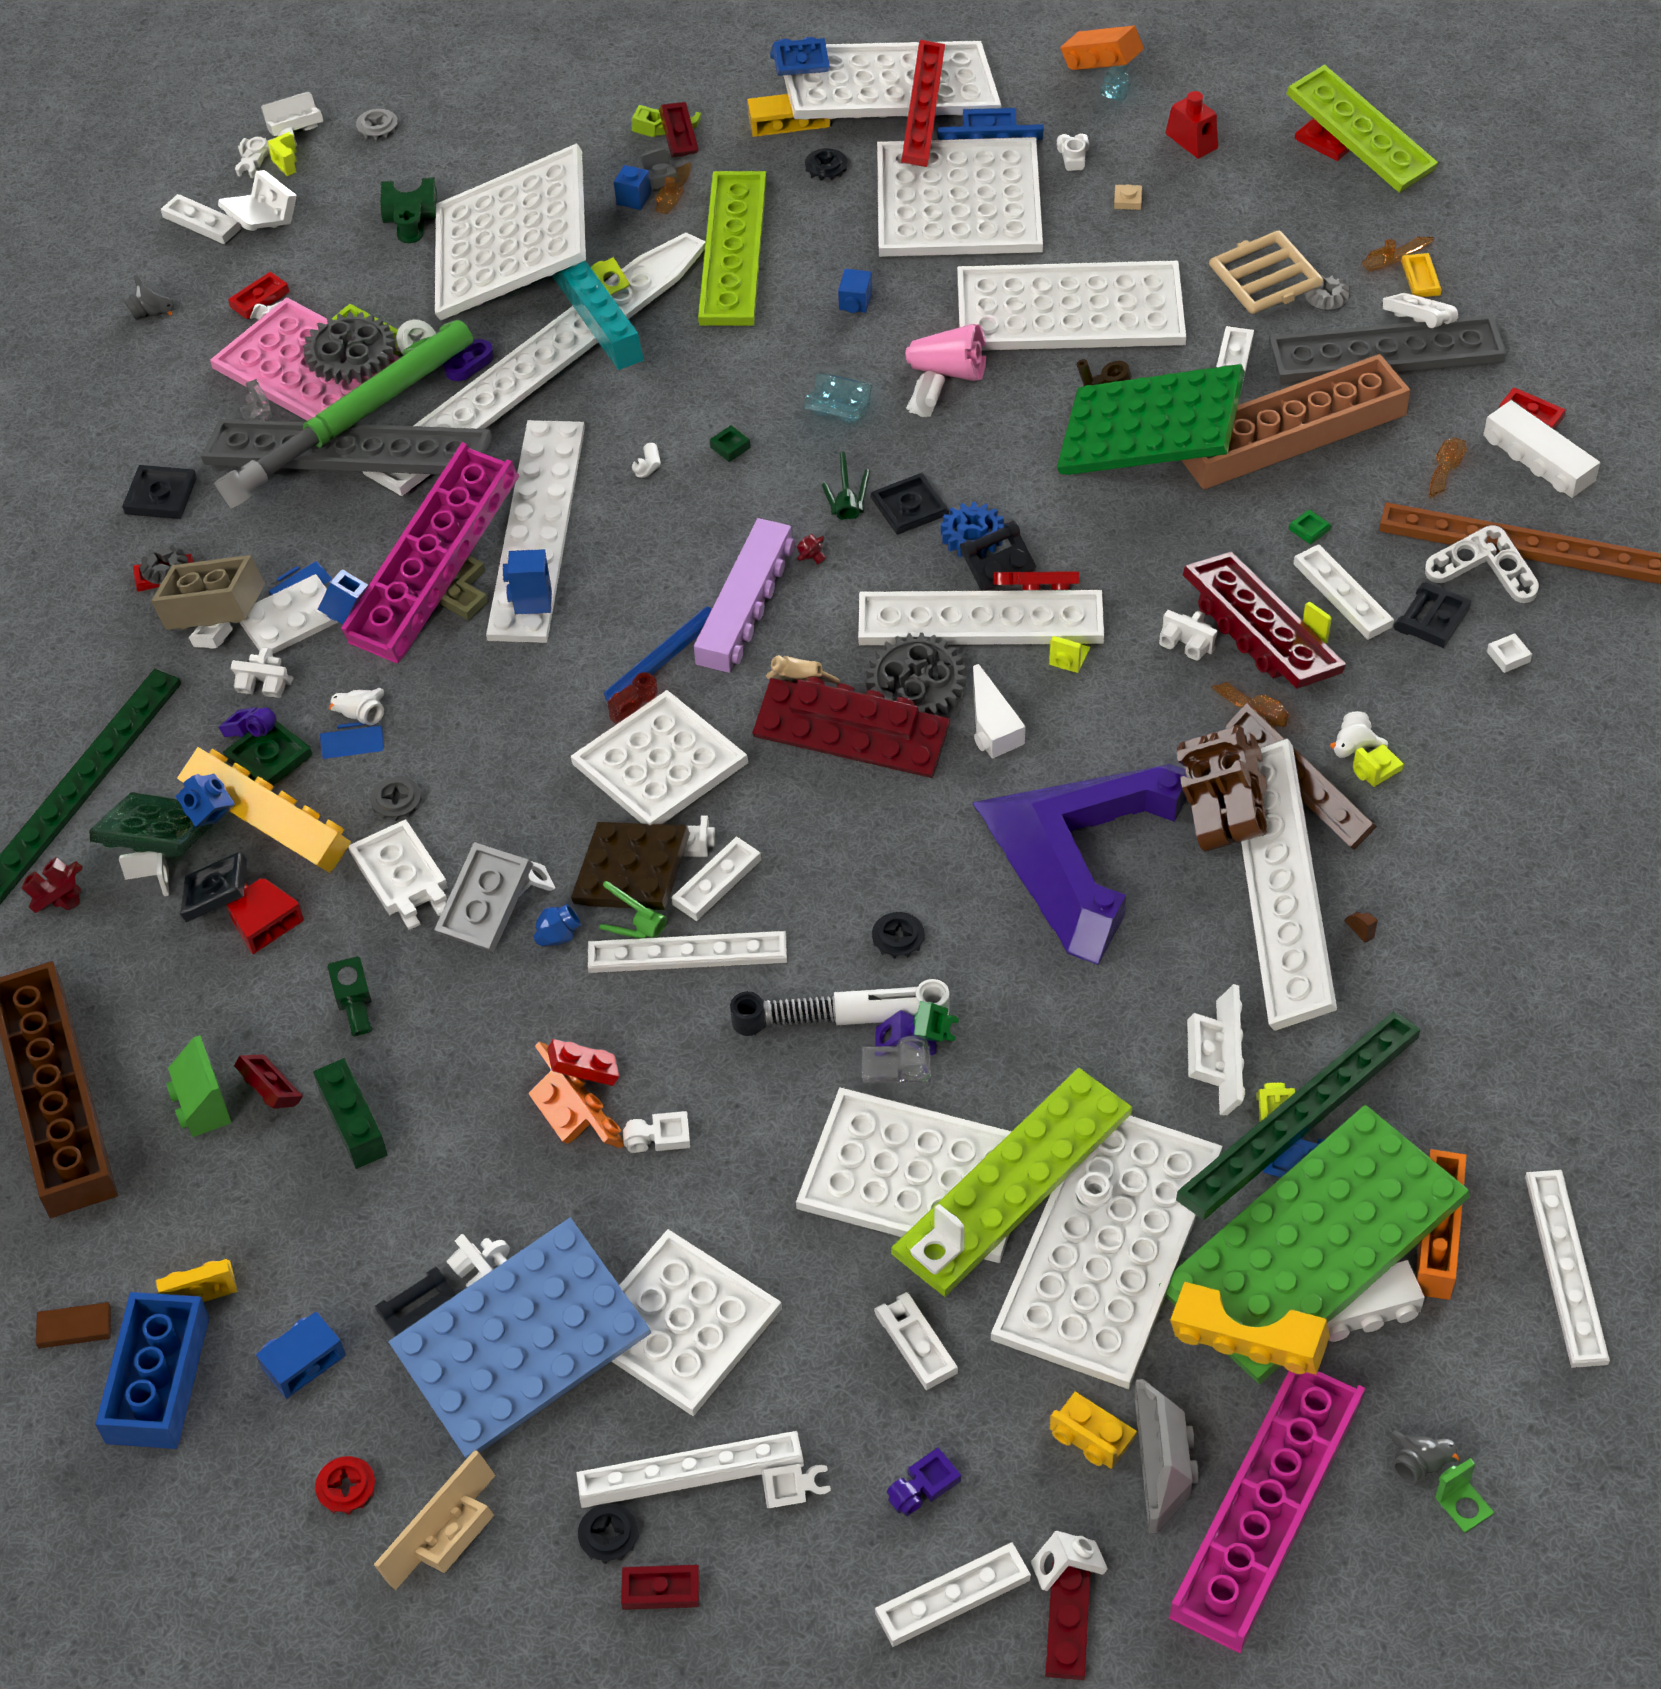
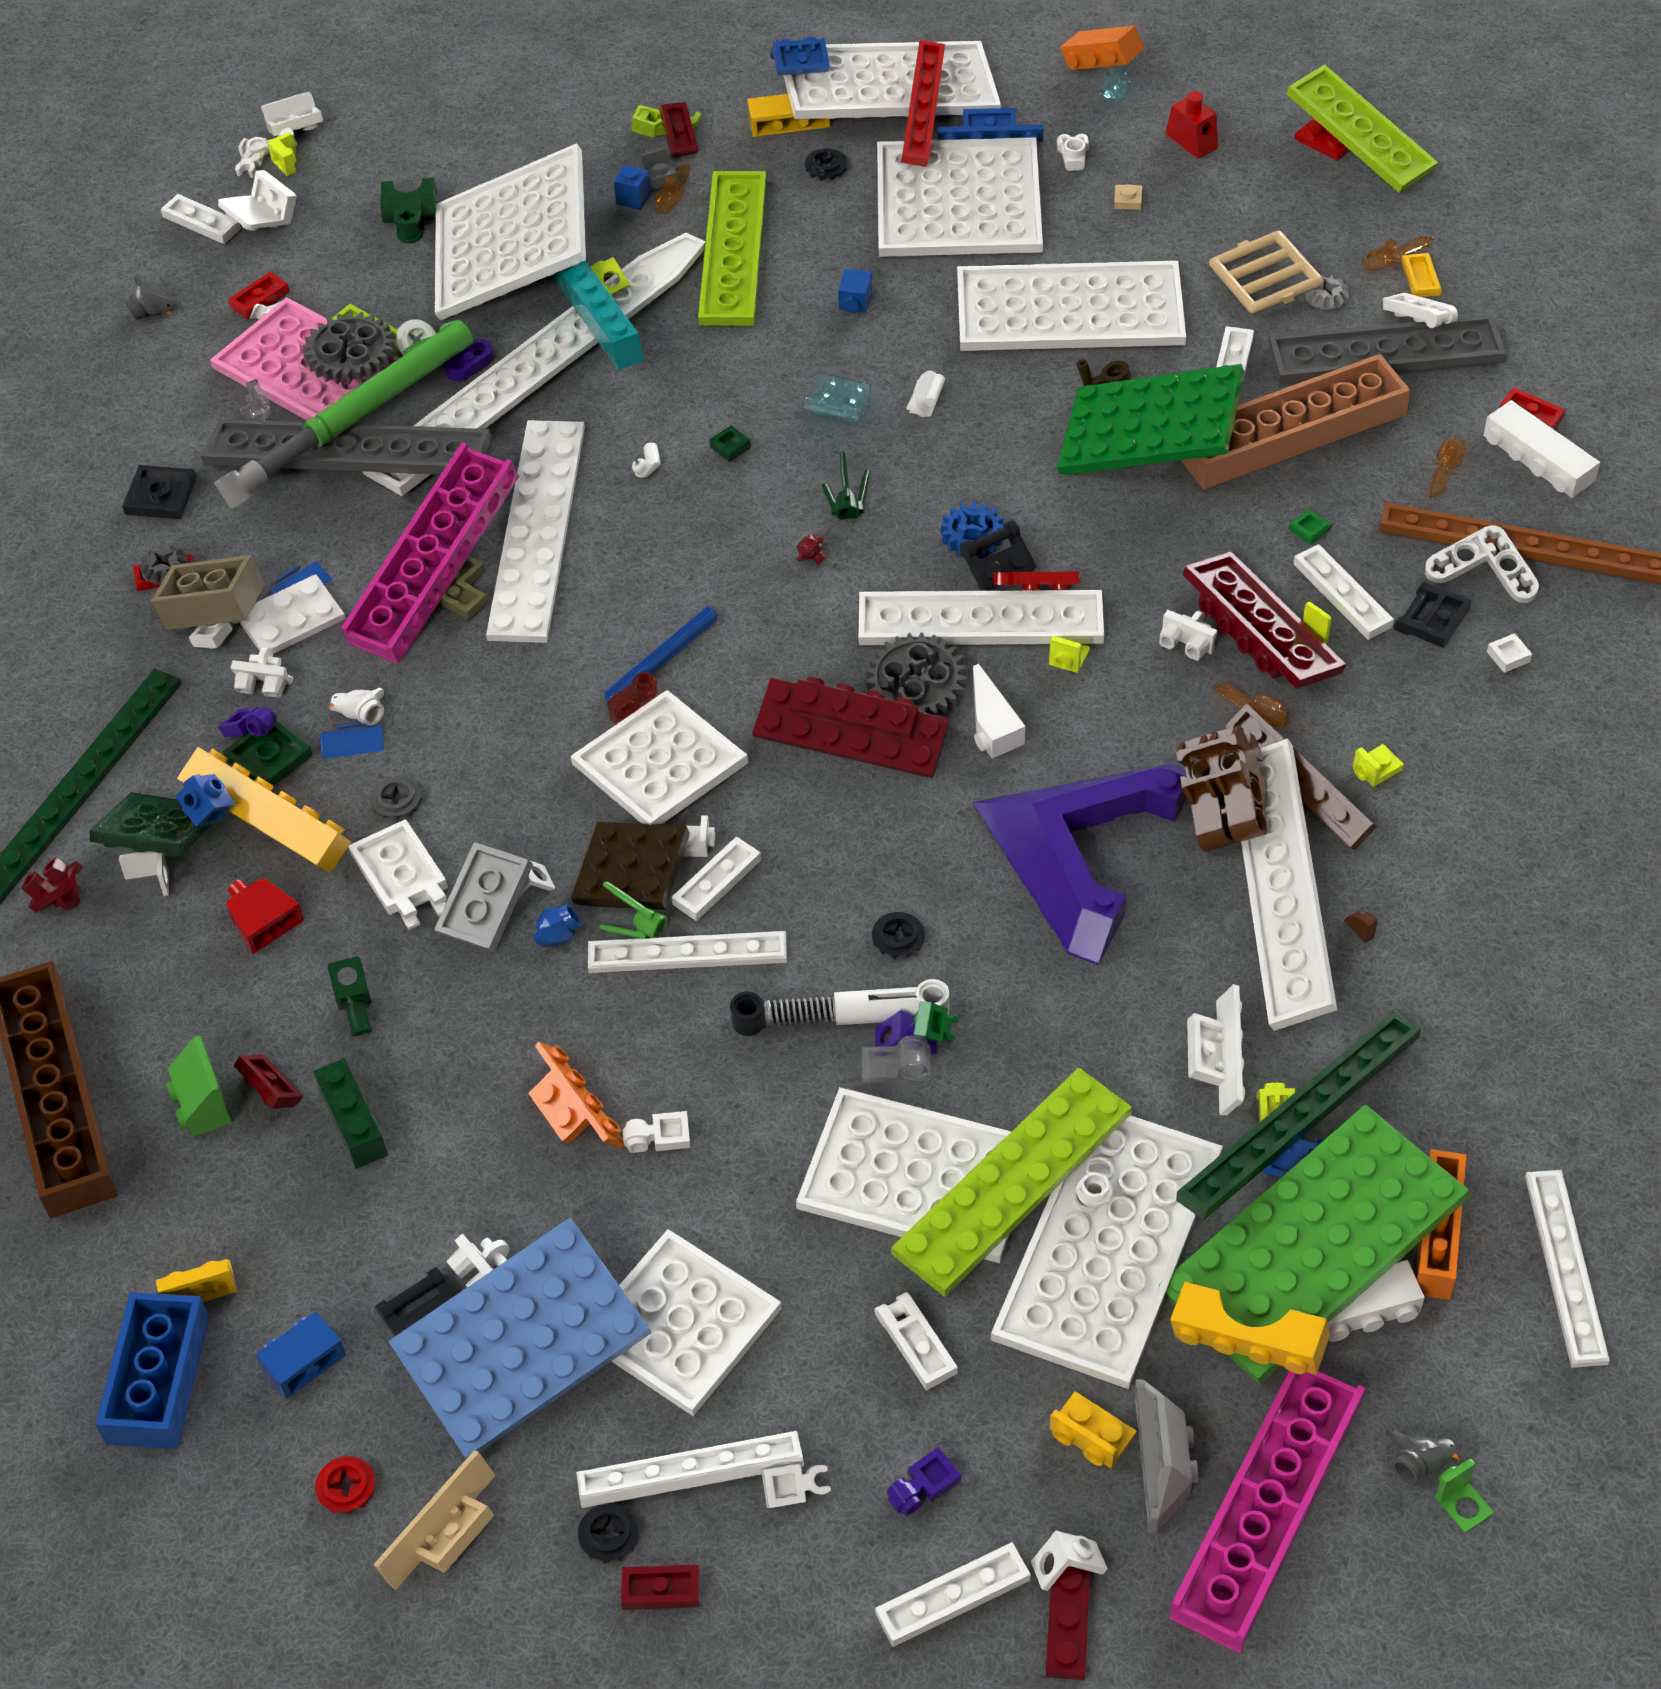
(73, 1325): reddish brown tile -> none
(213, 886): black tile -> none
(342, 596): blue brick -> none
(375, 116): light grey gear -> none
(528, 581): blue brick -> none
(583, 1062): red plate -> none
(744, 596): lavender brick -> none
(792, 669): tan arm -> none
(909, 503): black tile -> none
(947, 1233): white bracket -> none
(950, 353): bright pink cone -> none
(1355, 734): white animal -> none

